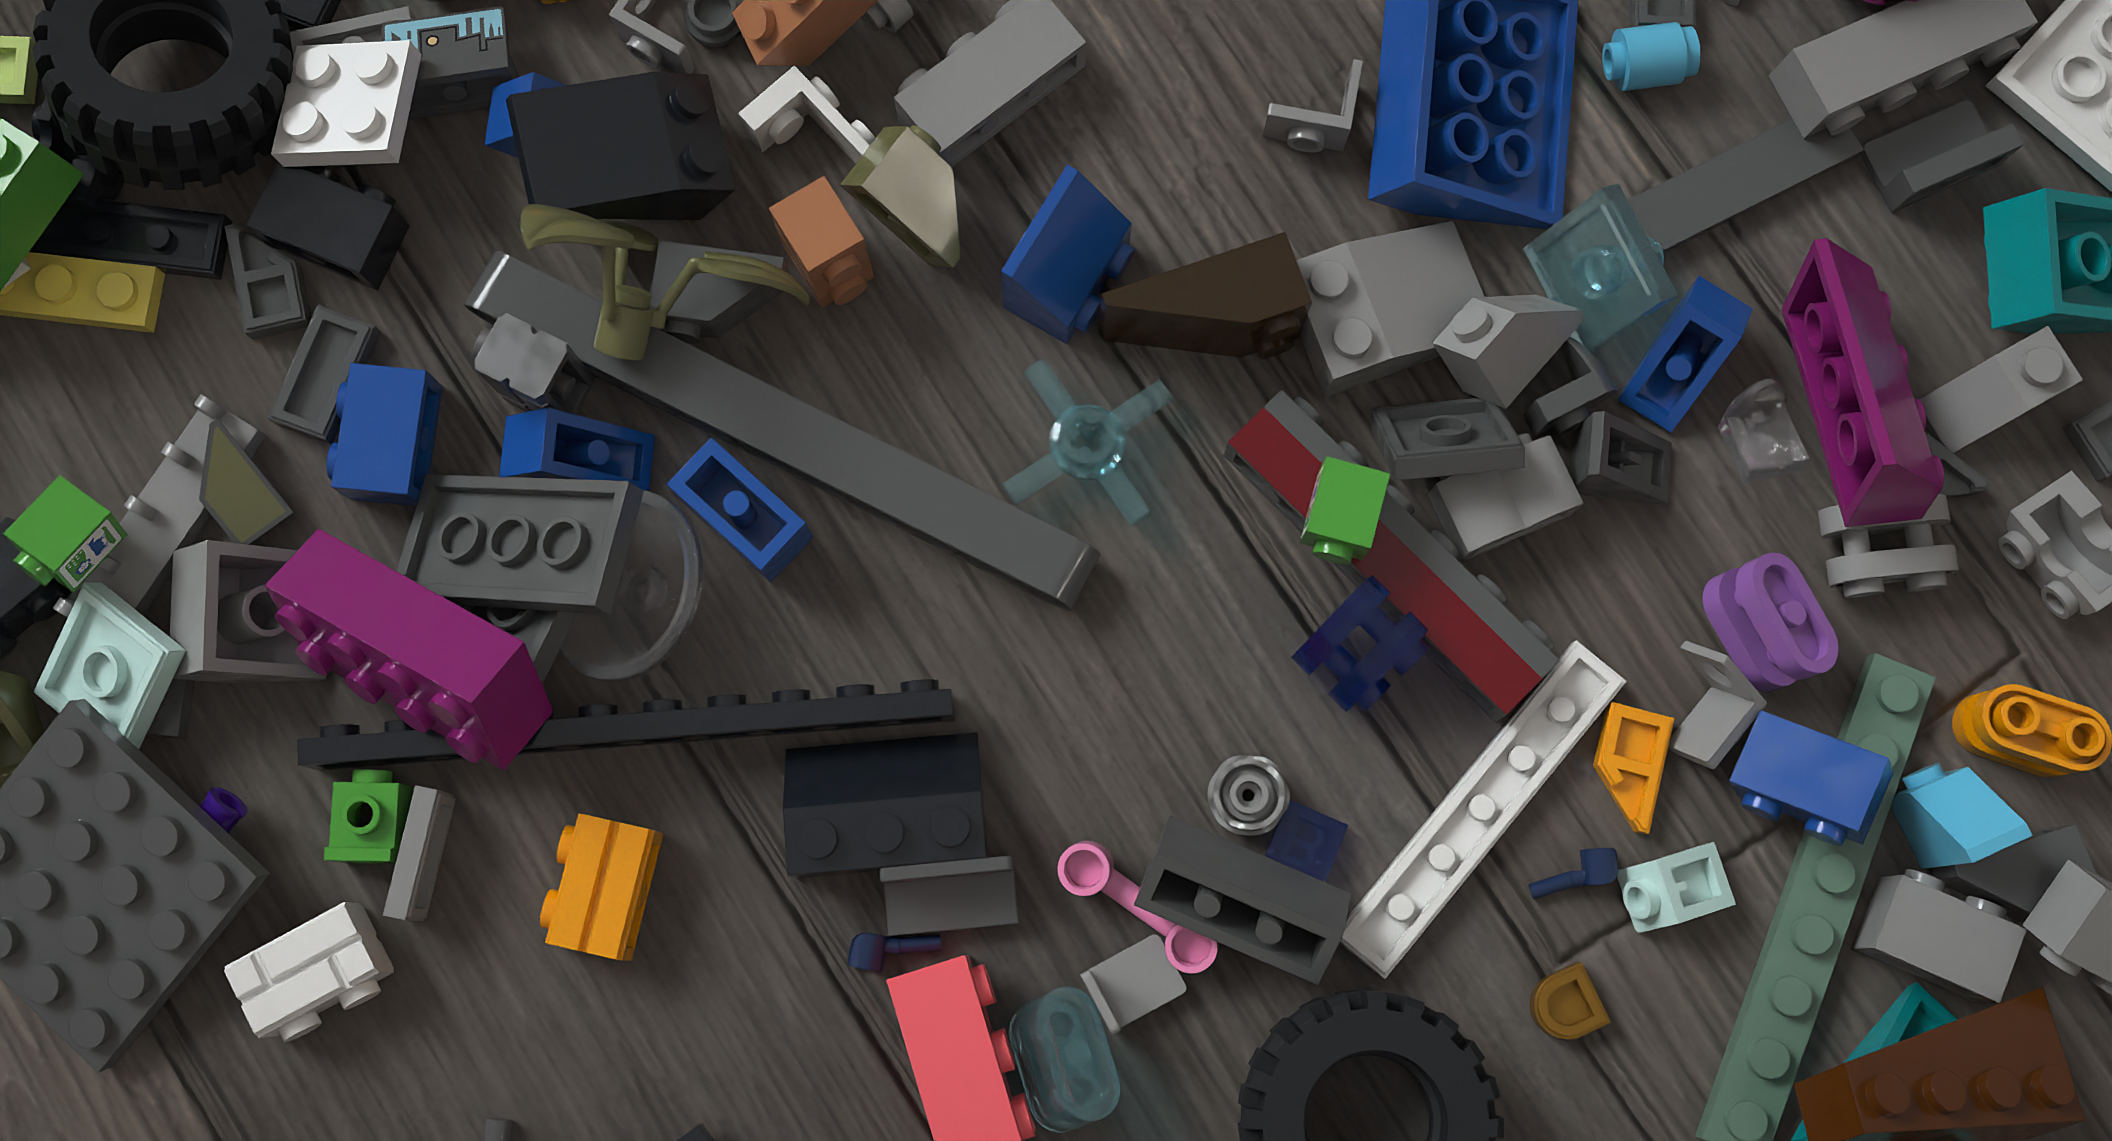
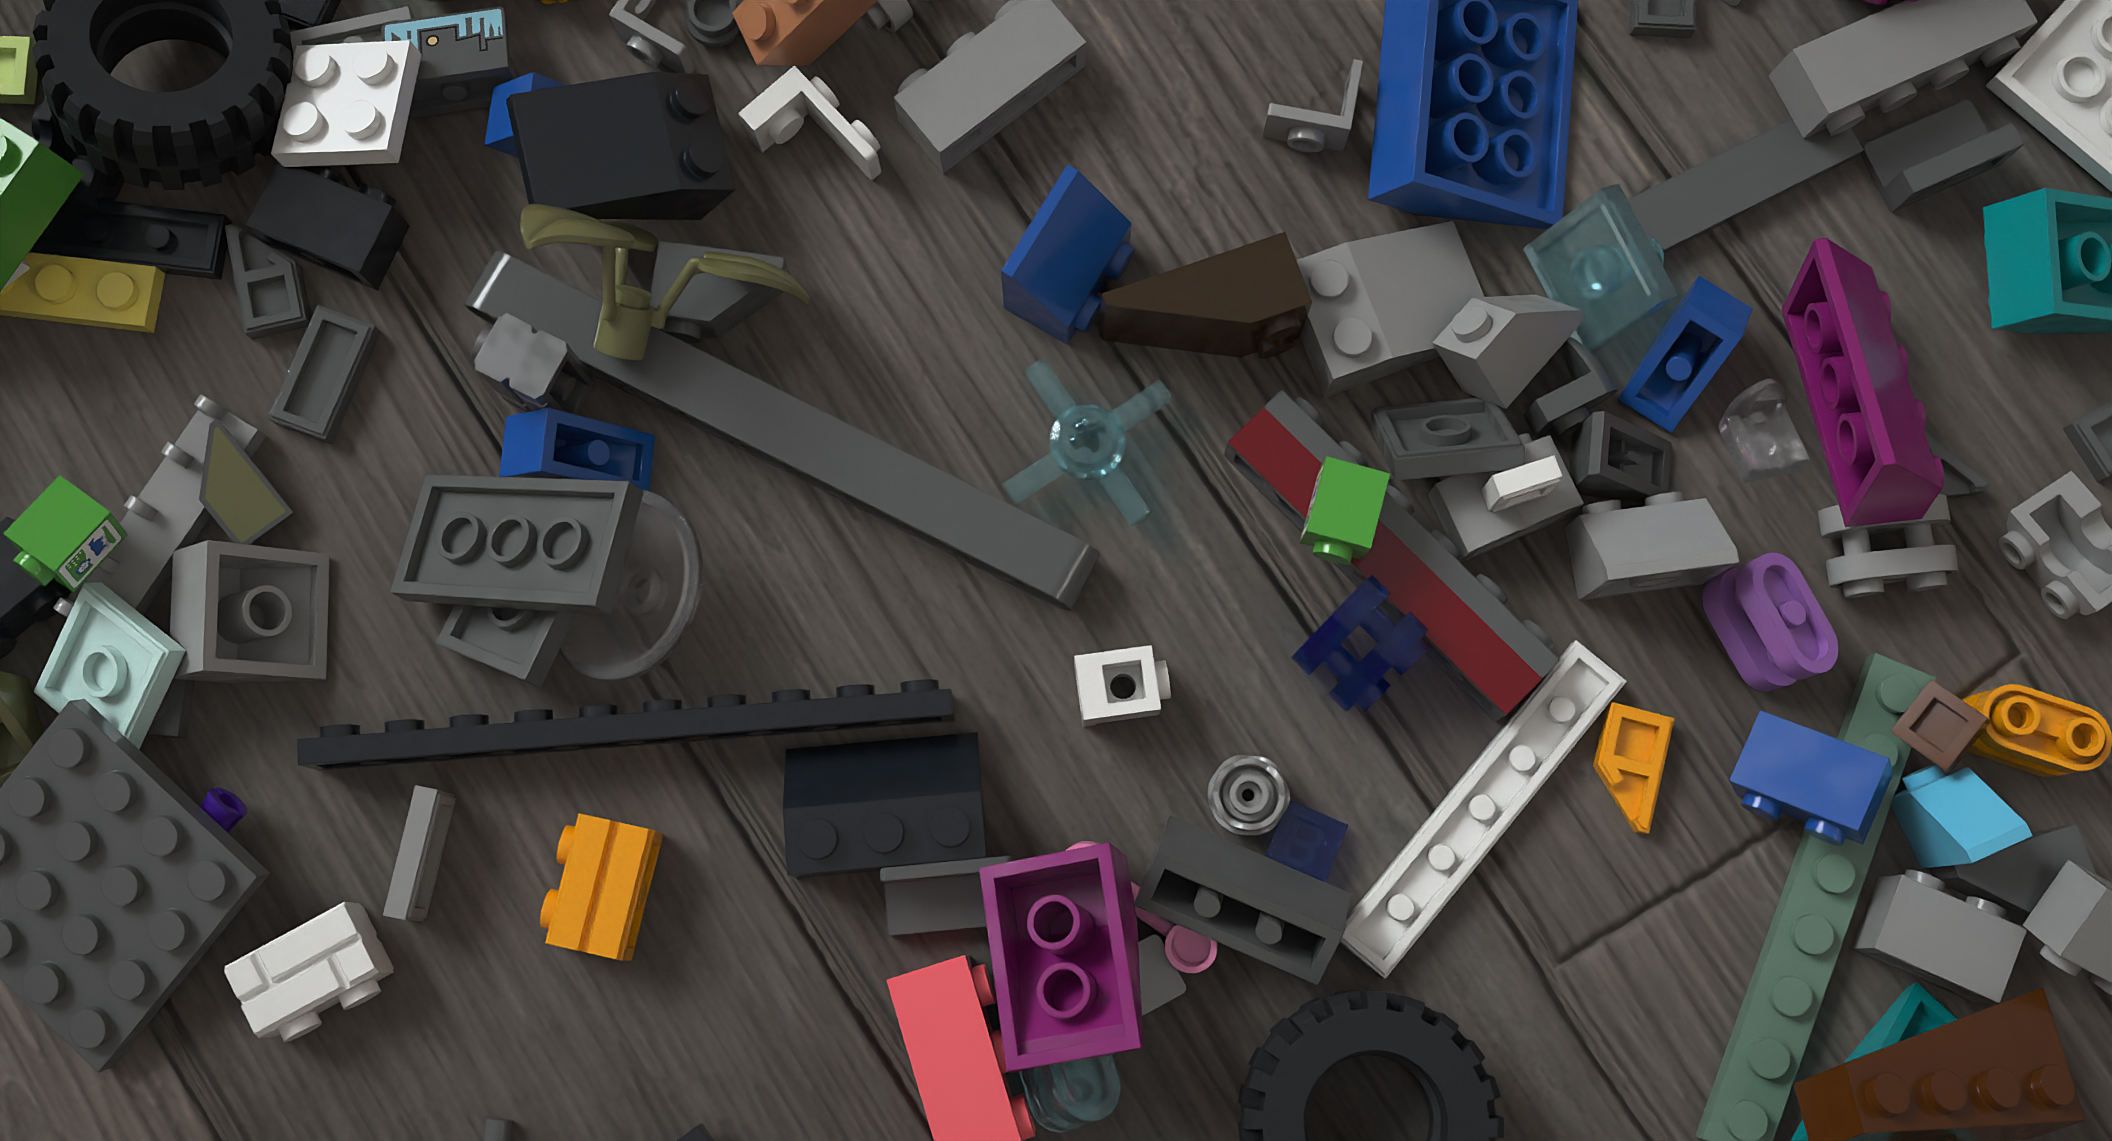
(382, 837): bright green brick -> none
(384, 434): blue brick -> none
(410, 650): magenta brick -> none
(740, 510): blue brick -> none
(823, 243): nougat brick -> none
(869, 949): dark blue hand -> none
(909, 192): olive slope -> none
(1064, 956): none -> magenta slope
(1098, 670): none -> white brick
(1521, 484): none -> white tile
(1567, 1004): pearl gold tile -> none
(1598, 868): dark blue hand -> none
(1647, 546): none -> light grey slope
(1651, 56): medium azure brick -> none
(1675, 888): light aqua bracket -> none
(1721, 713): light grey bracket -> none
(1940, 726): none -> reddish brown tile
(1999, 390): light grey slope -> none

